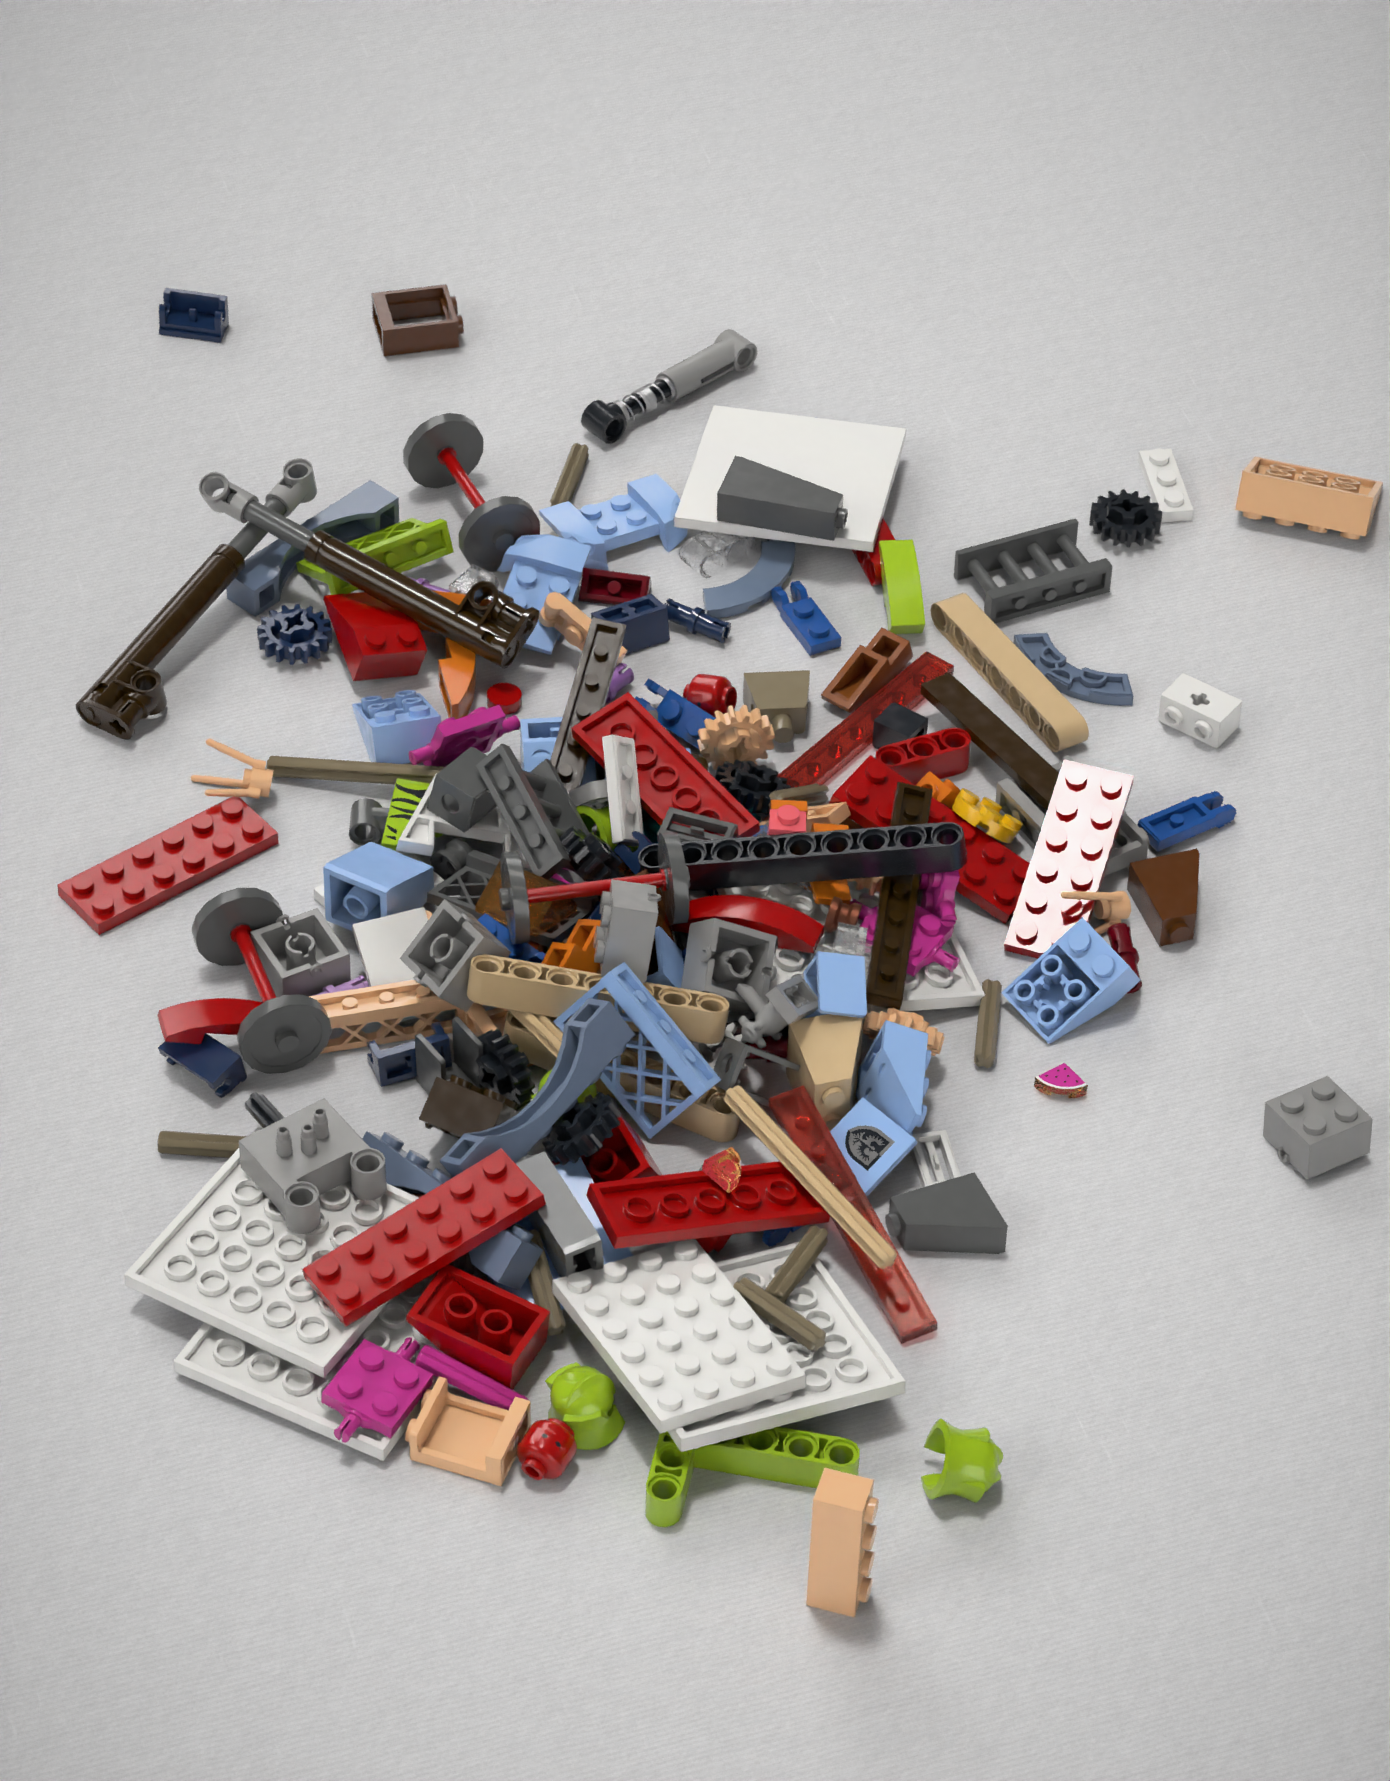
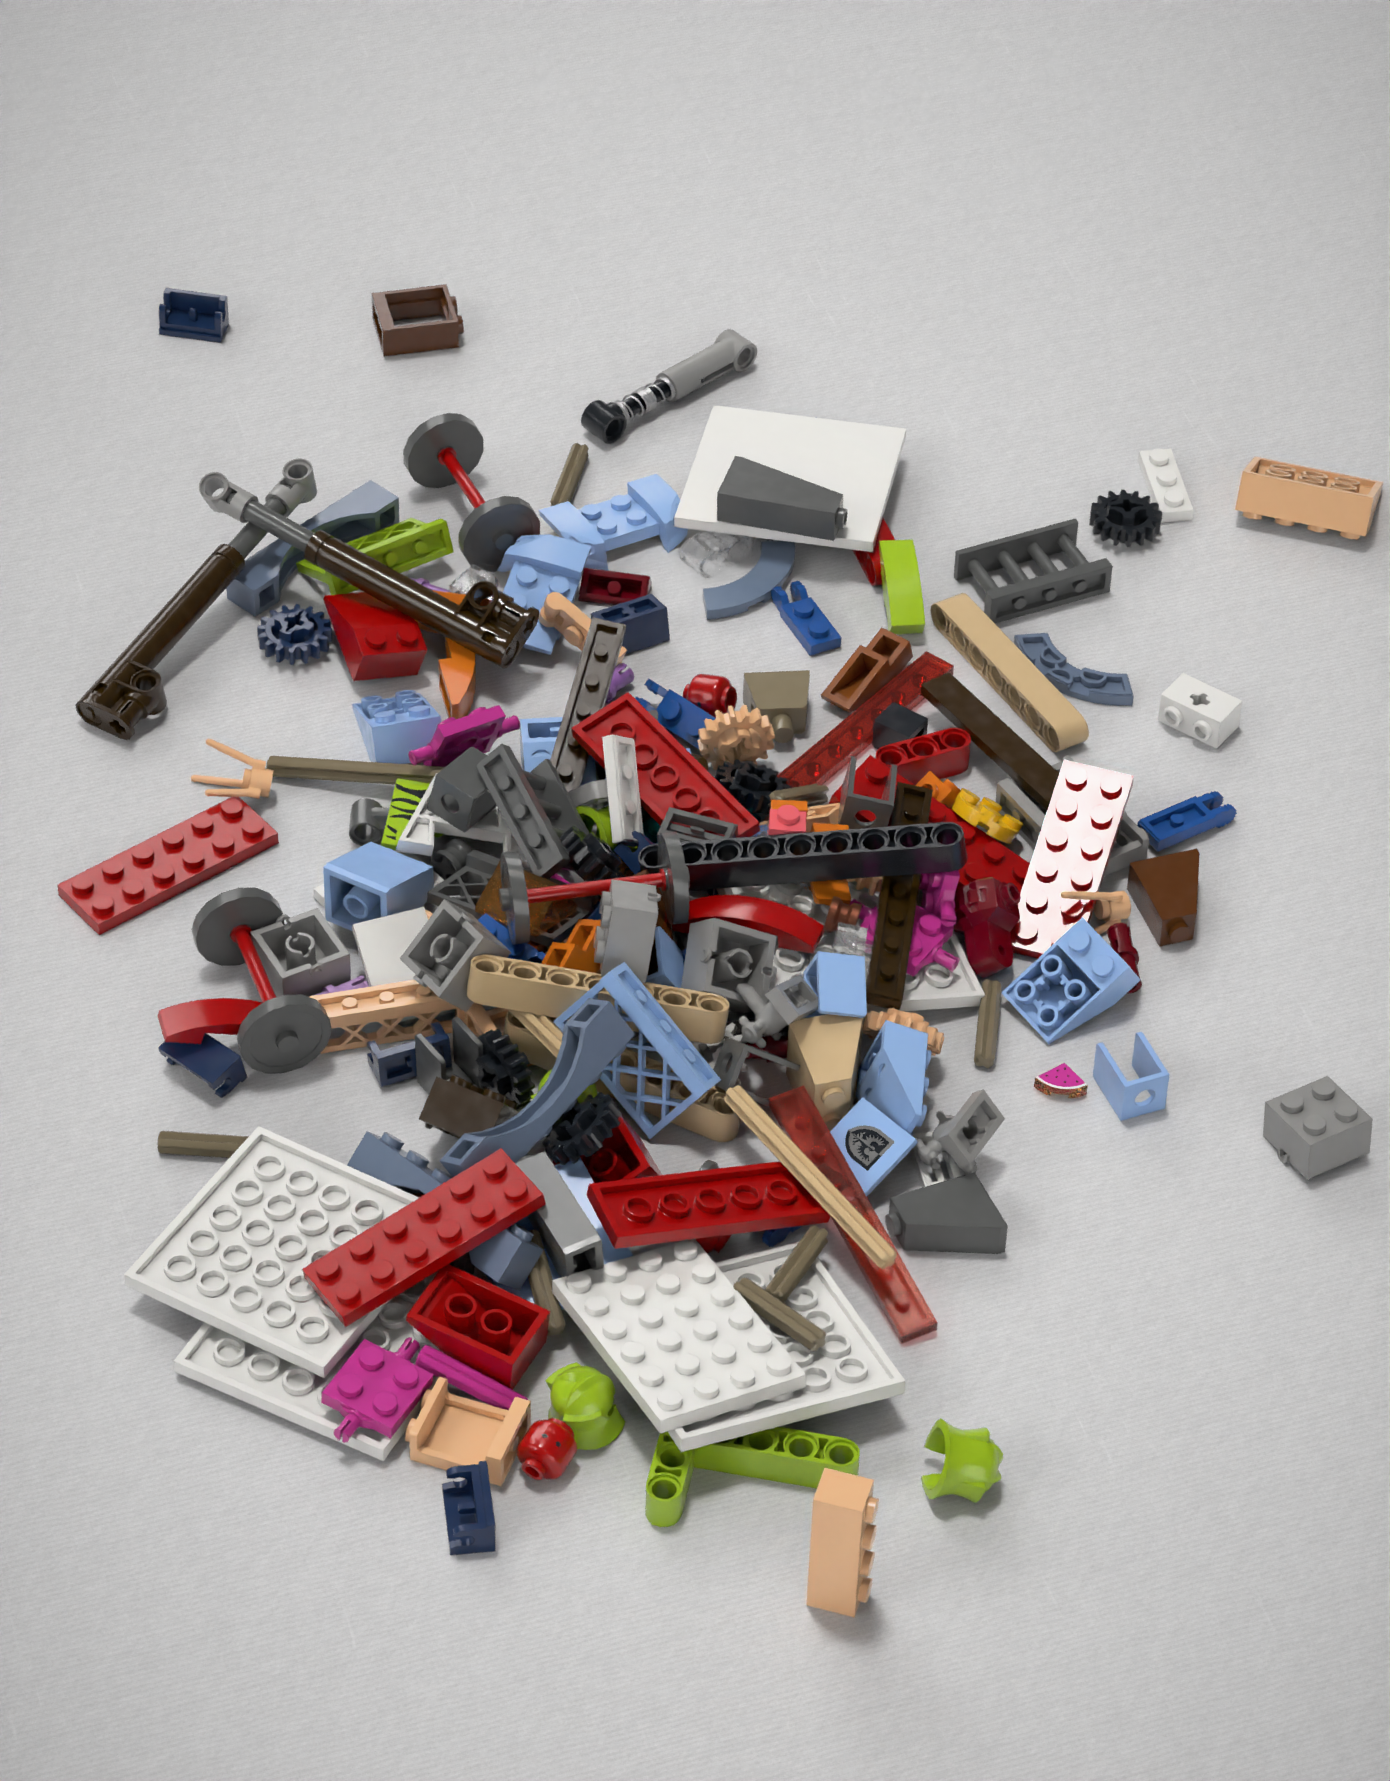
(305, 1157): light grey piece -> none
(469, 1510): none -> dark blue hinge
(505, 695): red tile -> none
(697, 621): dark blue pin -> none
(724, 1169): clear orange tile -> none
(852, 803): none -> dark grey piece
(963, 1134): none -> light grey piece
(986, 915): none -> dark red piece
(1122, 1093): none -> light blue piece

